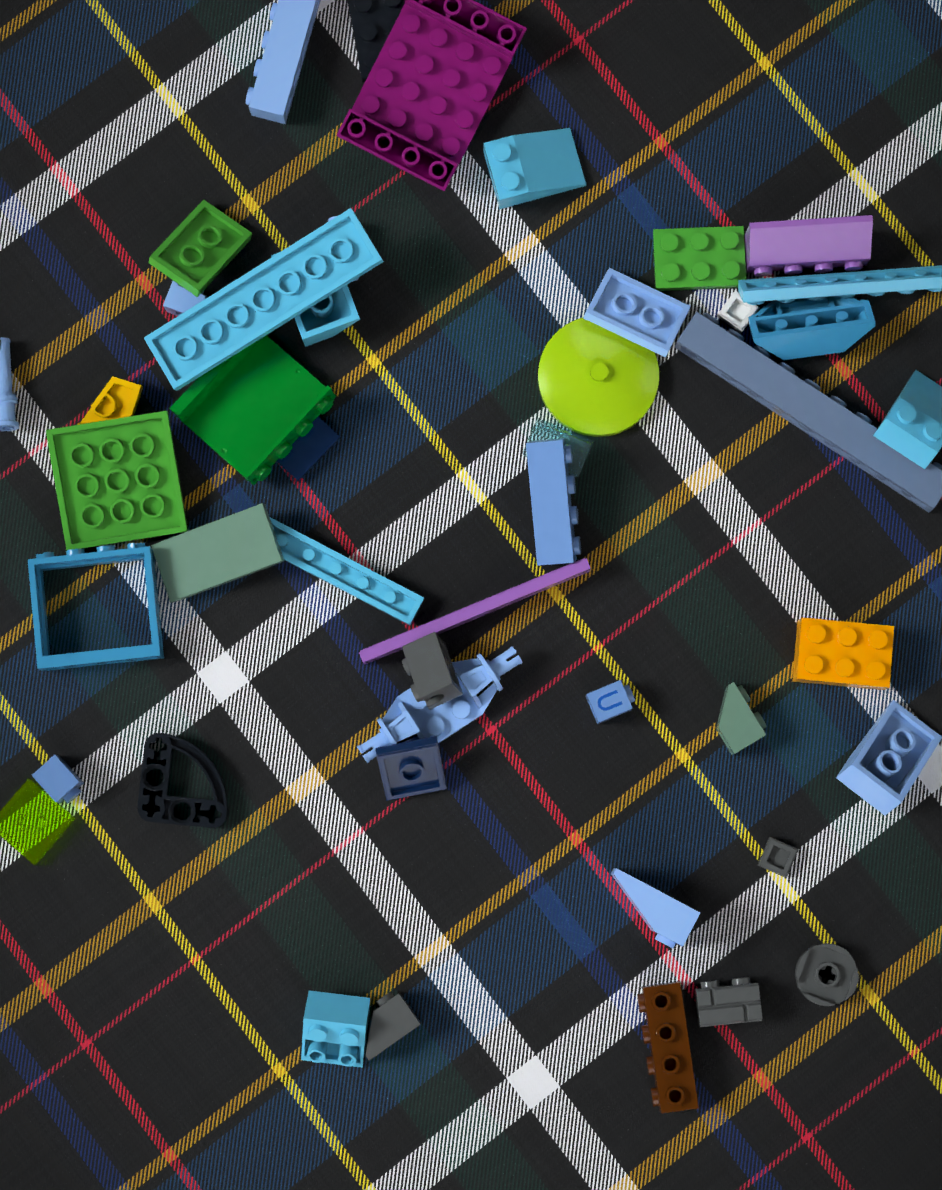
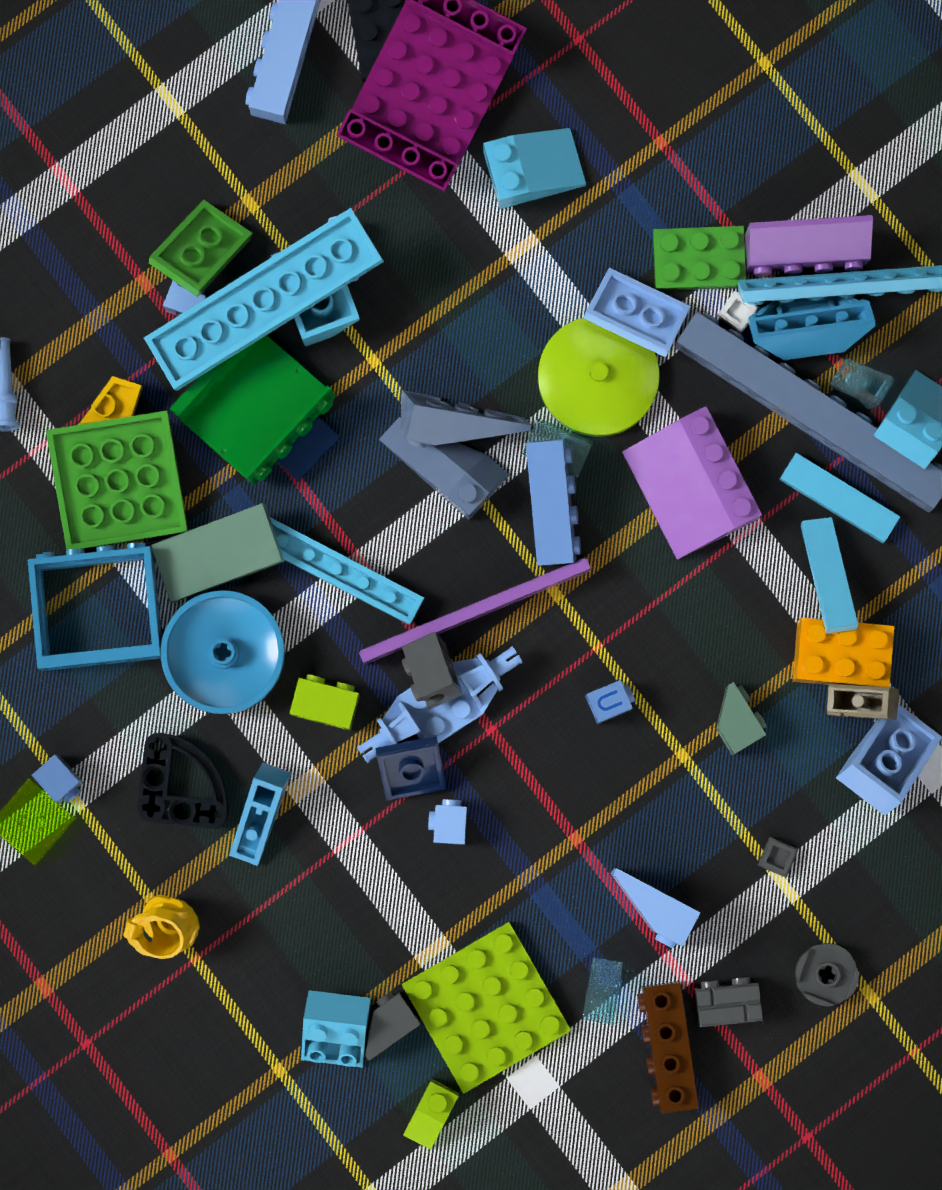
(169, 924): none -> yellow helmet
(222, 652): none -> dark azure dish
(259, 813): none -> dark azure slope
(325, 703): none -> lime brick
(431, 1114): none -> lime slope
(435, 422): none -> sand blue wedge
(448, 822): none -> light blue brick
(452, 469): none -> sand blue wedge
(486, 1007): none -> lime plate
(602, 990): none -> clear light blue slope
(692, 483): none -> medium lavender slope
(829, 575): none -> medium azure tile
(839, 498): none -> medium azure tile
(862, 383): none -> clear light blue slope
(862, 701): none -> dark tan brick

